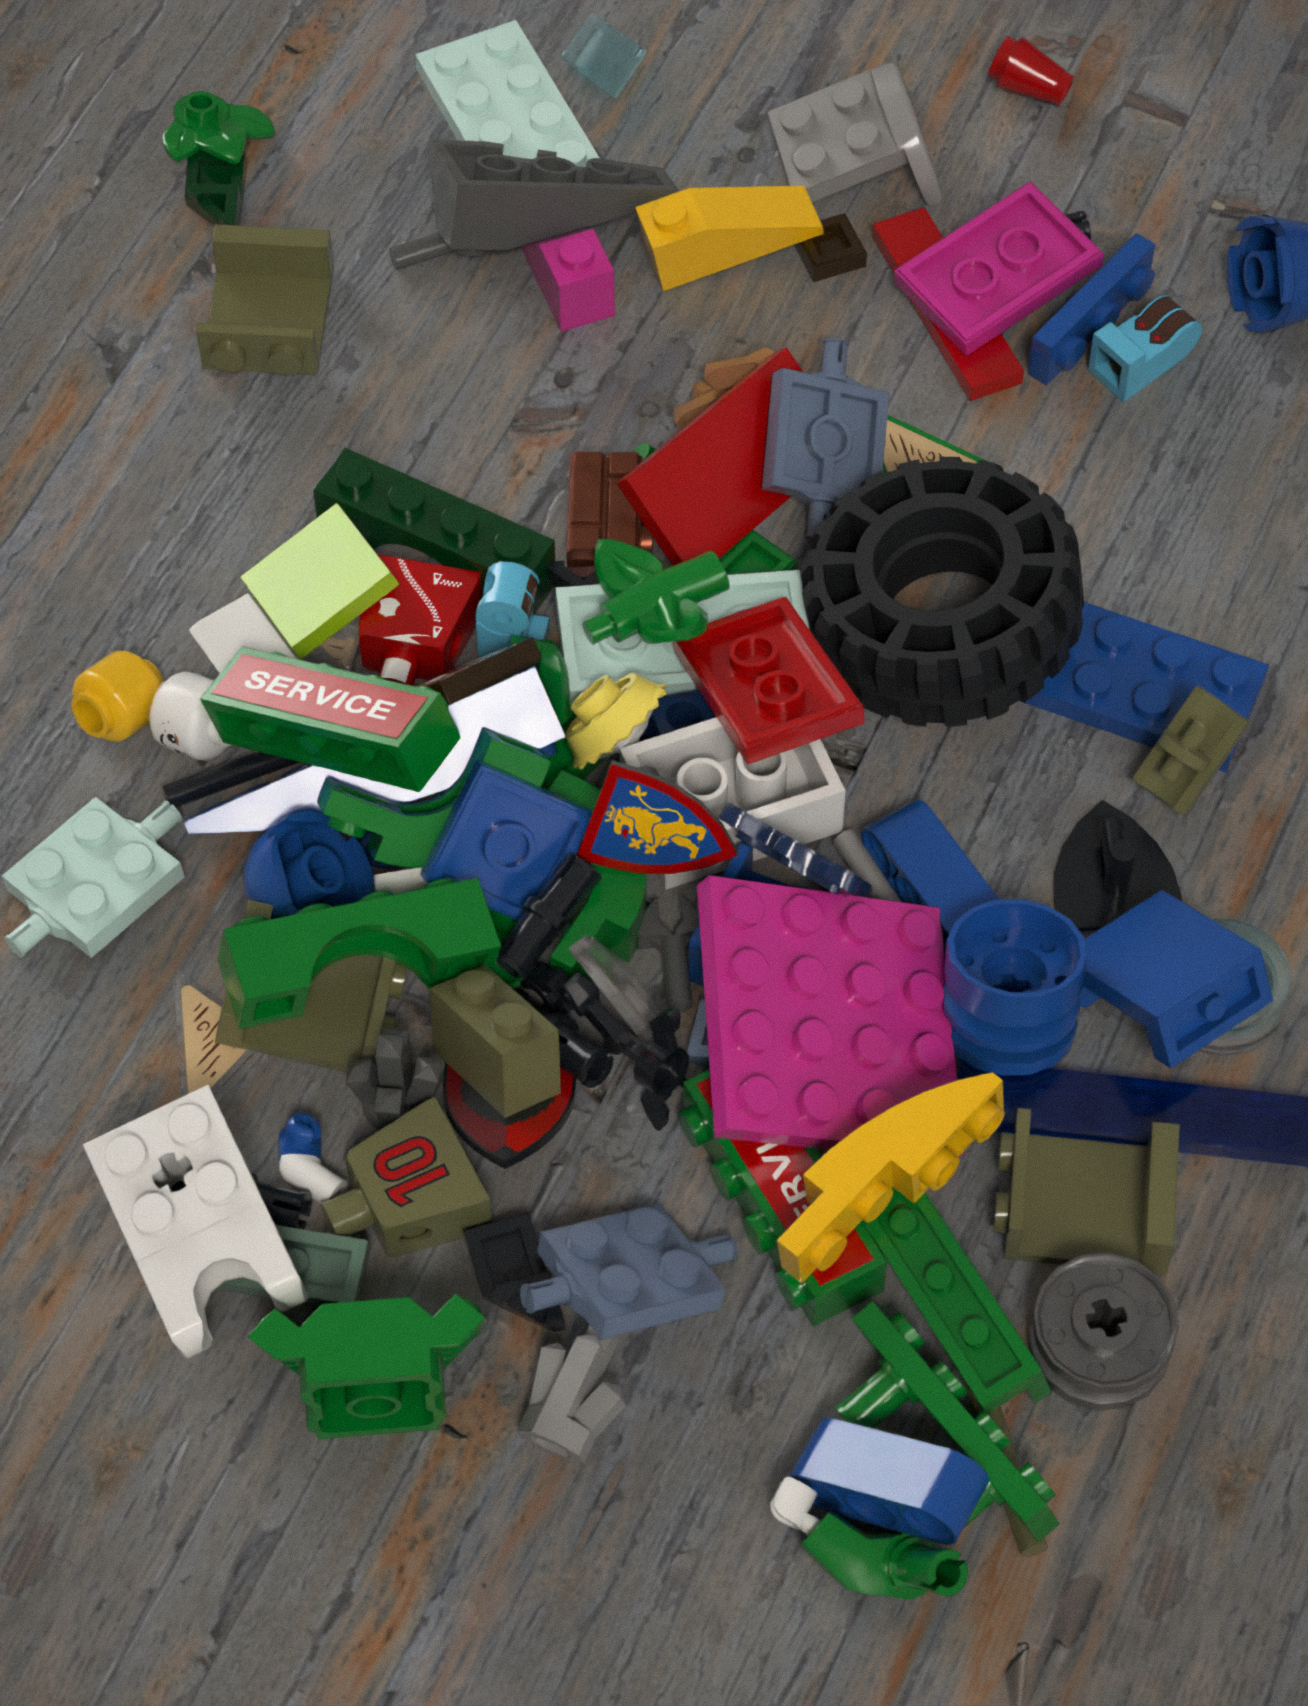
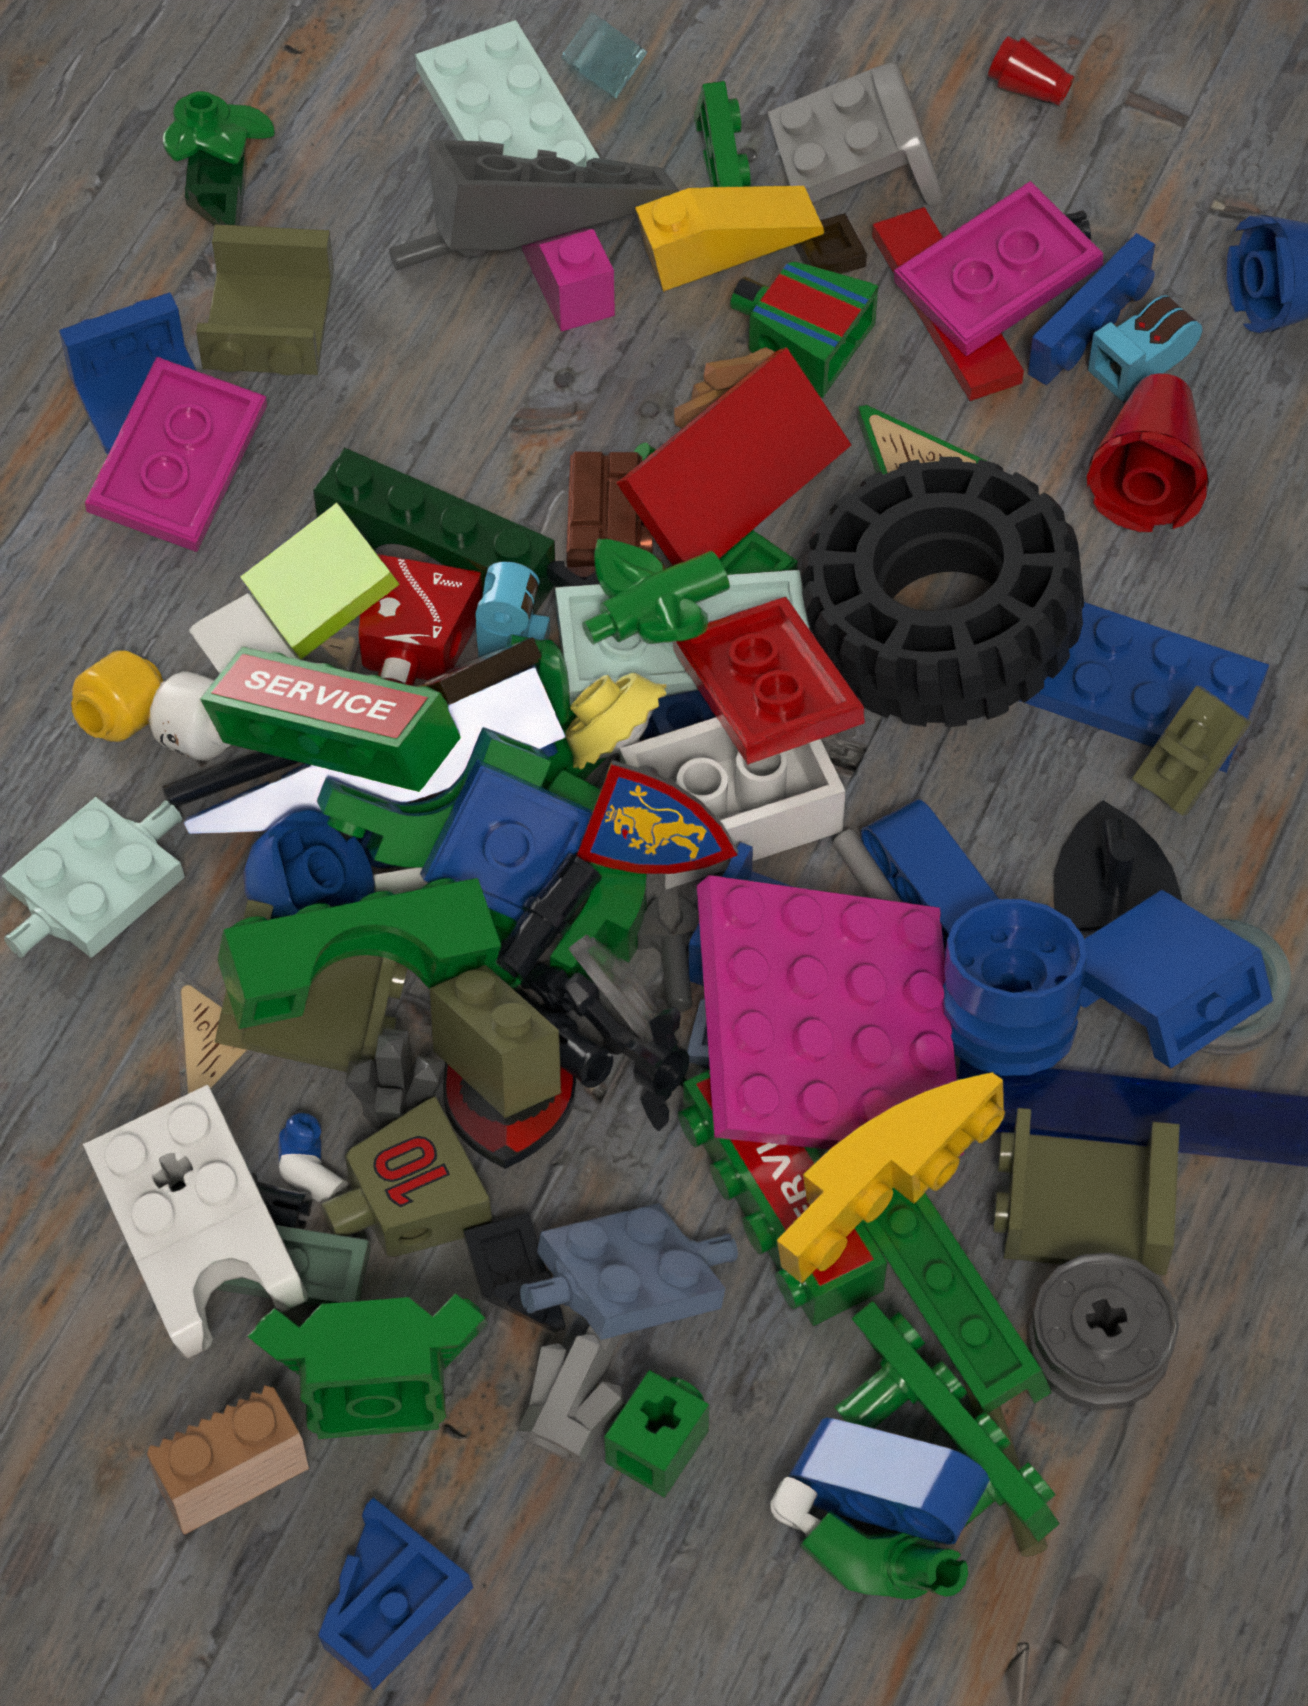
(114, 354): none -> blue bracket
(176, 454): none -> dark pink tile
(228, 1459): none -> medium nougat brick
(389, 1596): none -> blue wing
(658, 1457): none -> green brick
(719, 121): none -> green wing
(794, 854): dark blue tile -> none
(812, 314): none -> green torso
(823, 433): sand blue plate -> none
(1151, 459): none -> red cone

